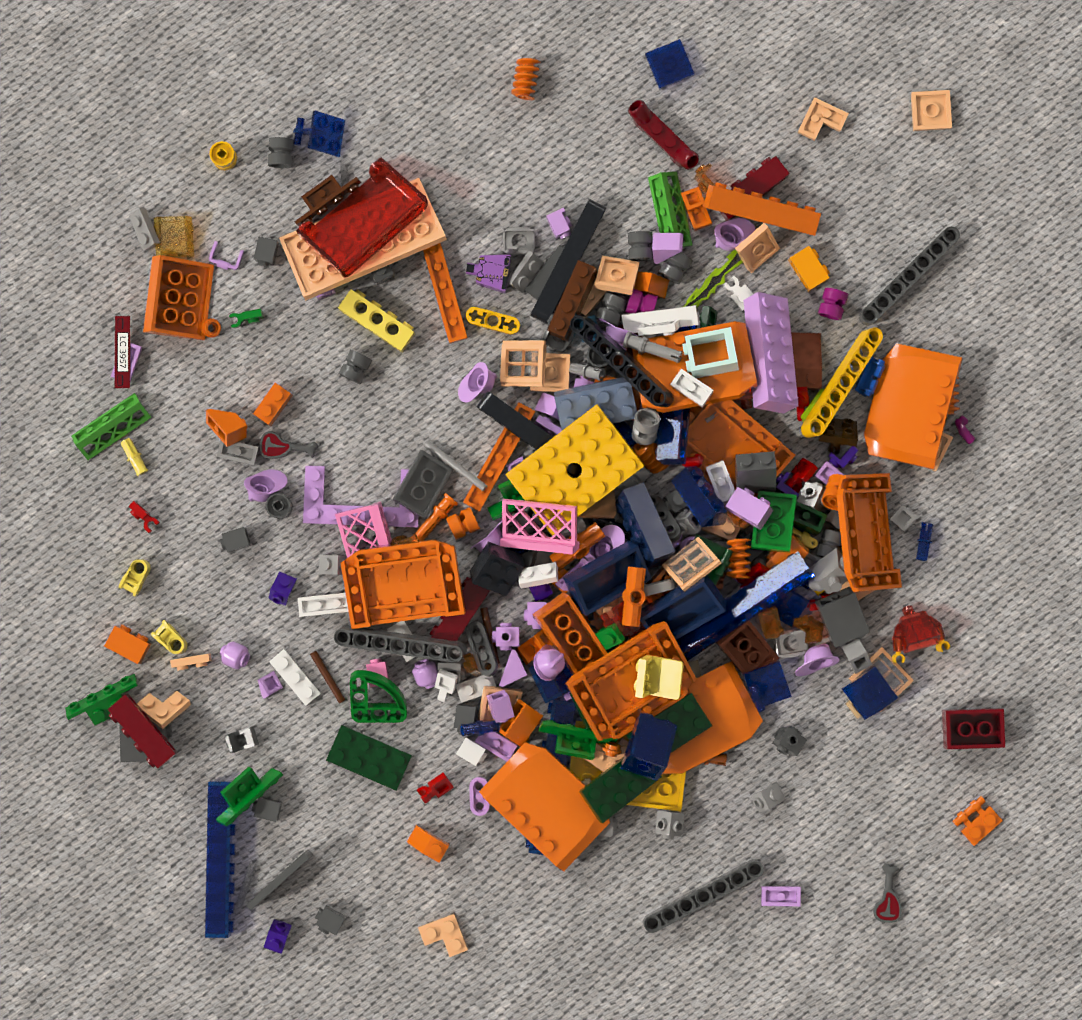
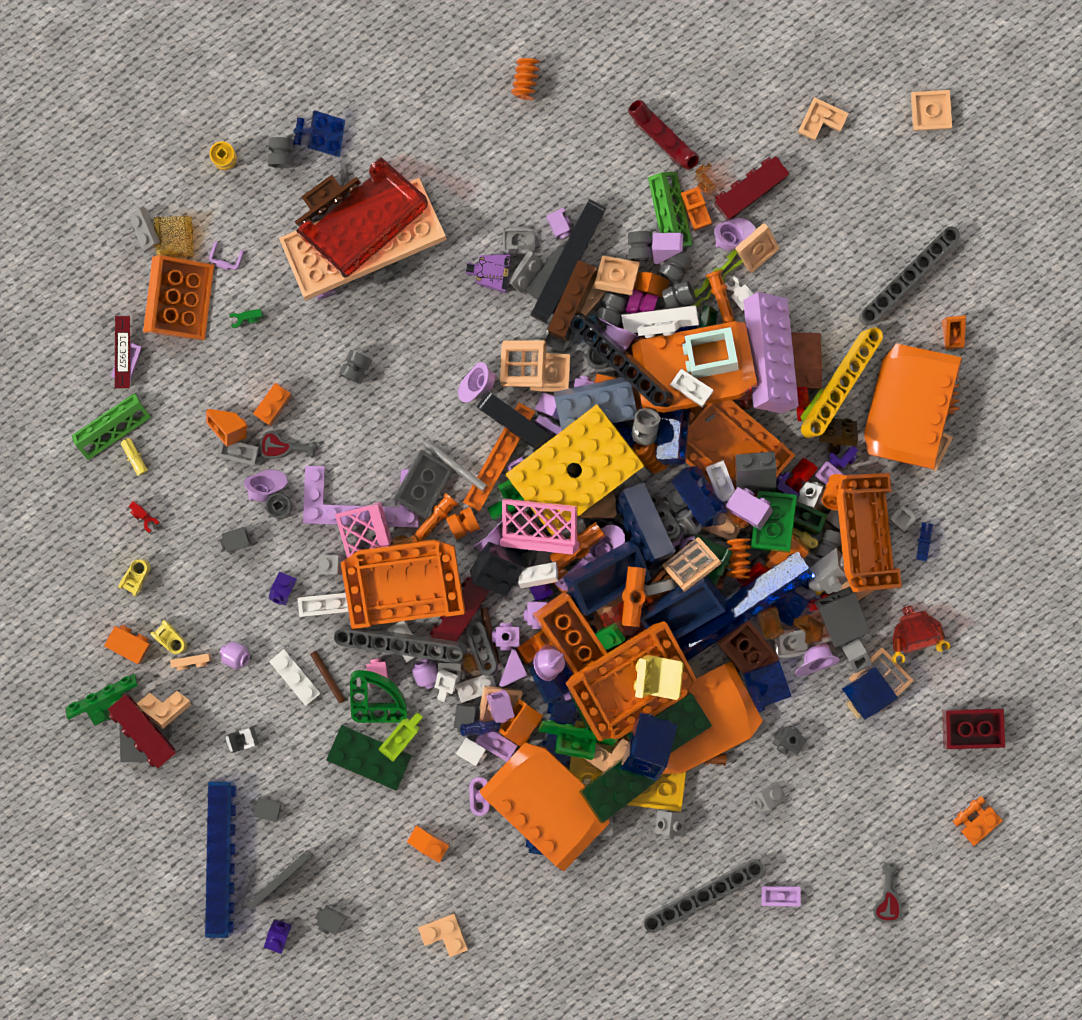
(216, 325): orange plate -> none
(244, 792): green bracket -> none
(266, 251): dark grey brick -> none
(269, 684): lavender slope -> none
(349, 307): light yellow brick -> none
(400, 737): none -> lime hinge
(437, 786): red plate -> none
(445, 293): orange plate -> none
(477, 322): yellow beam -> none
(587, 371): light grey axle -> none
(612, 749): orange plate -> none
(644, 345): light grey pin -> none
(669, 64): clear blue plate -> none
(679, 296): none -> dark grey wheel
(694, 461): red arm -> none
(719, 290): none -> orange pin
(761, 209): orange brick -> none
(809, 268): light orange brick -> none
(833, 303): magenta wheel -> none
(866, 384): blue hinge -> none
(954, 332): none -> orange slope
(962, 430): magenta arm -> none

